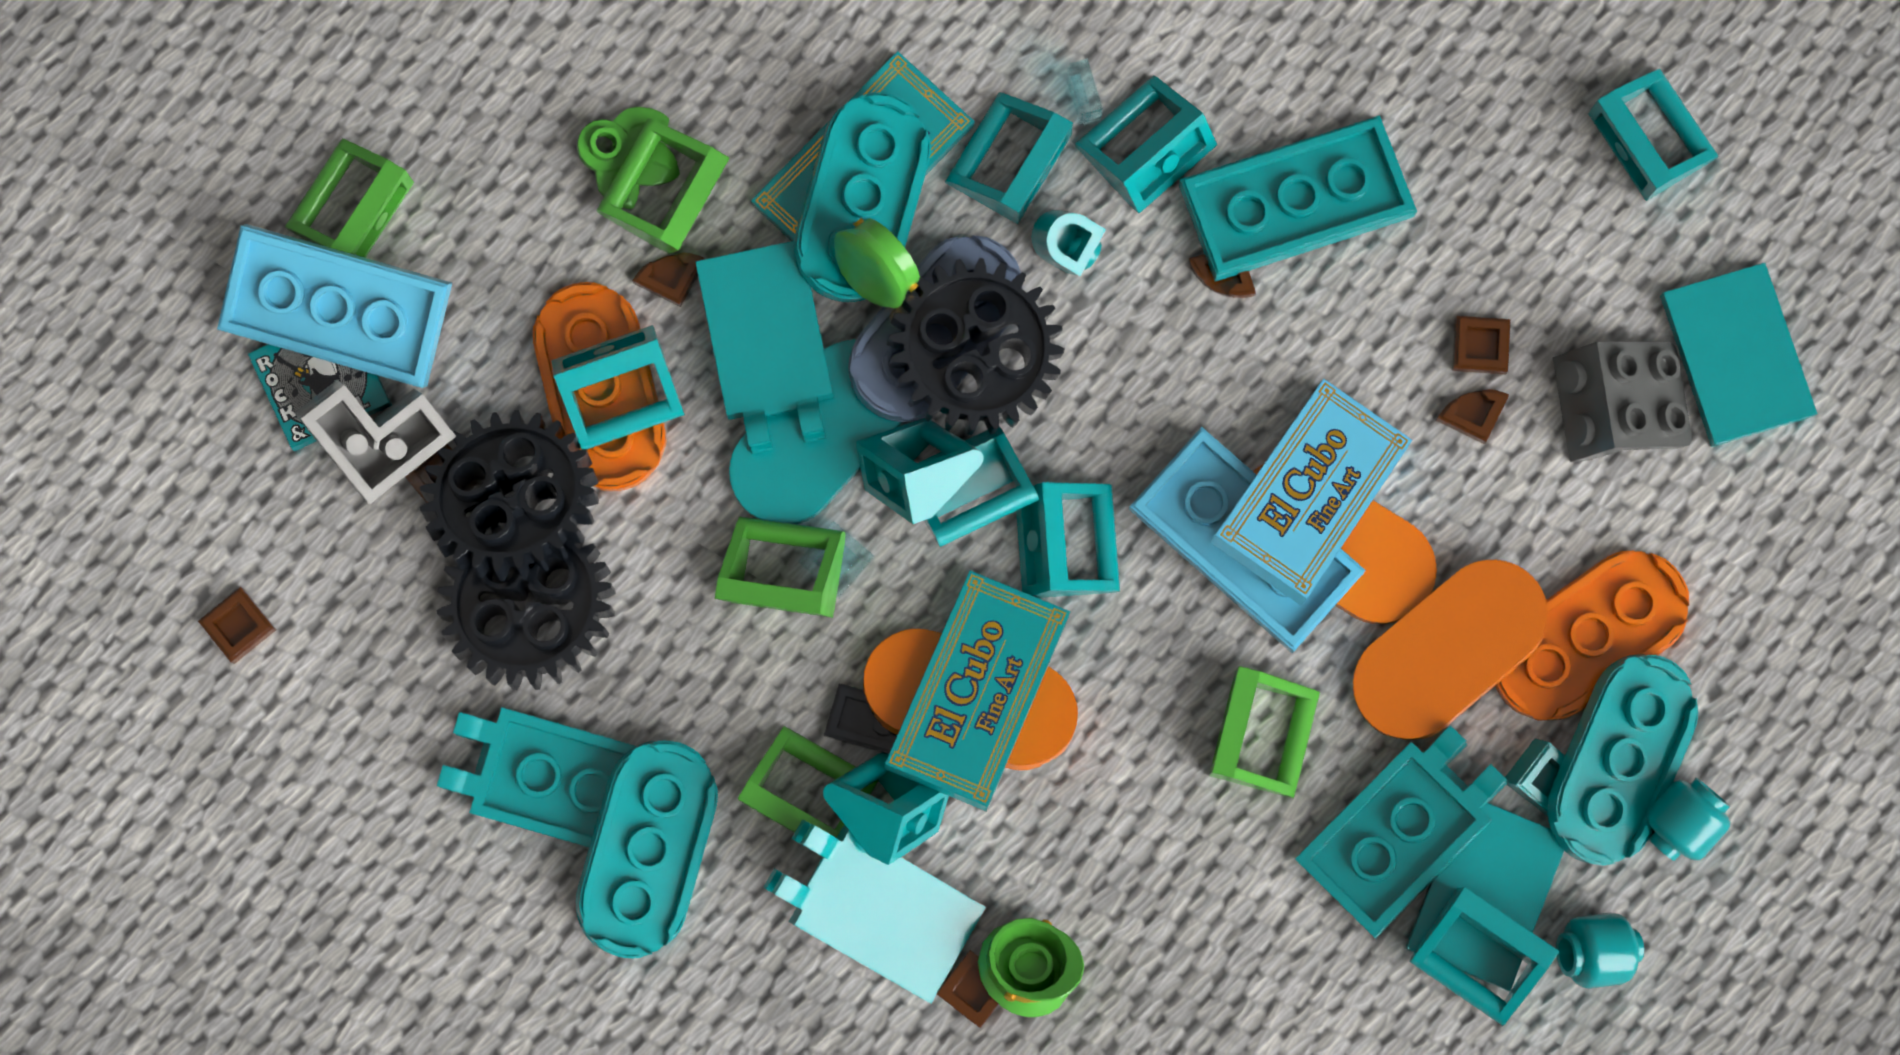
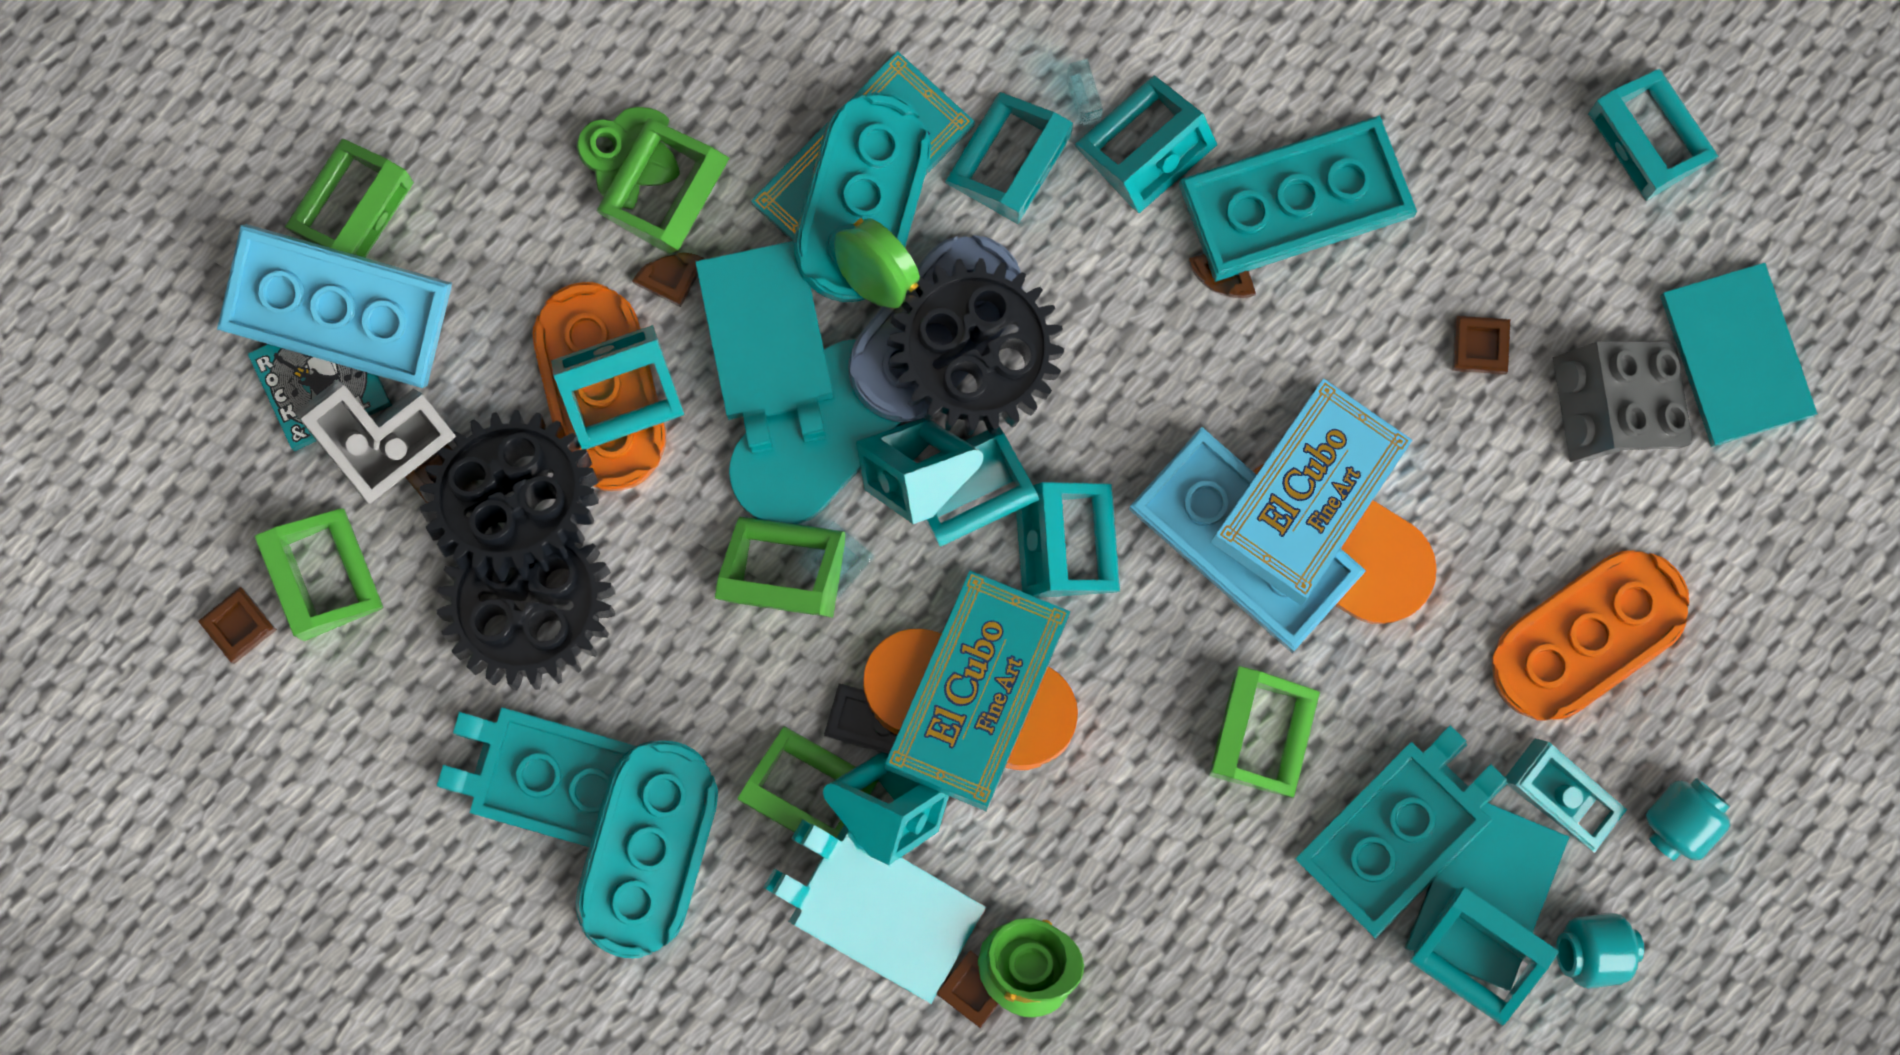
(291, 586): none -> bright green tile
(1067, 240): teal plate -> none
(1450, 649): orange tile -> none
(1474, 413): reddish brown tile -> none
(1622, 758): teal tile -> none

